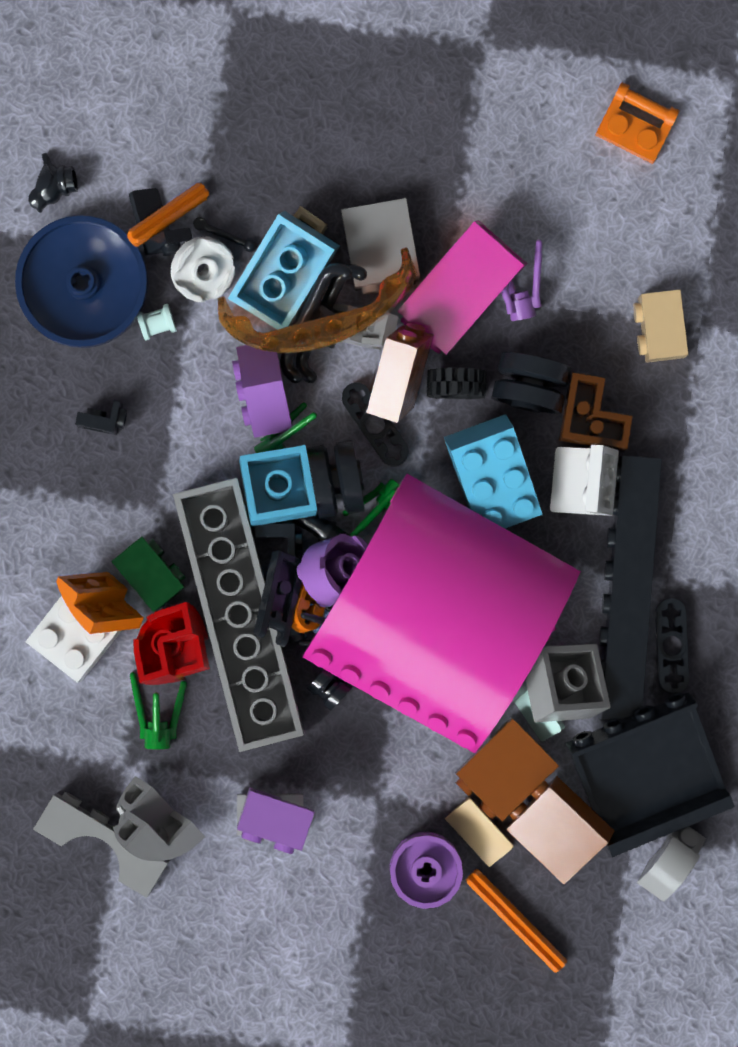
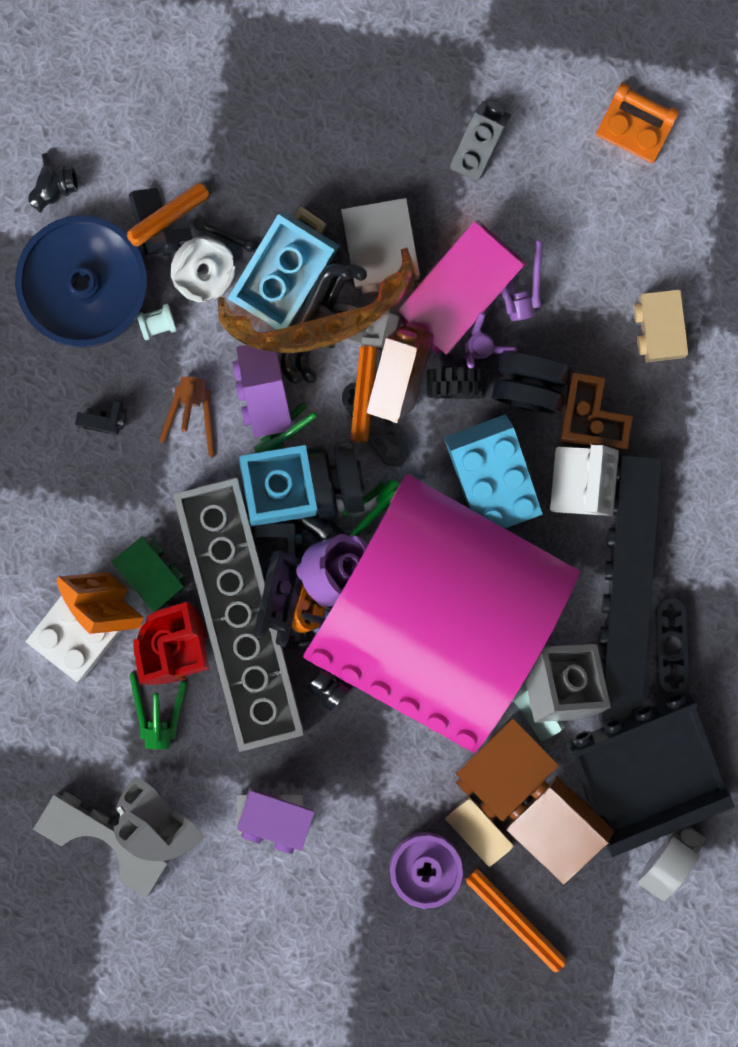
(191, 393): none -> dark orange plant
(363, 392): none -> orange axle
(480, 140): none -> bracket
(481, 345): none -> medium lavender plant

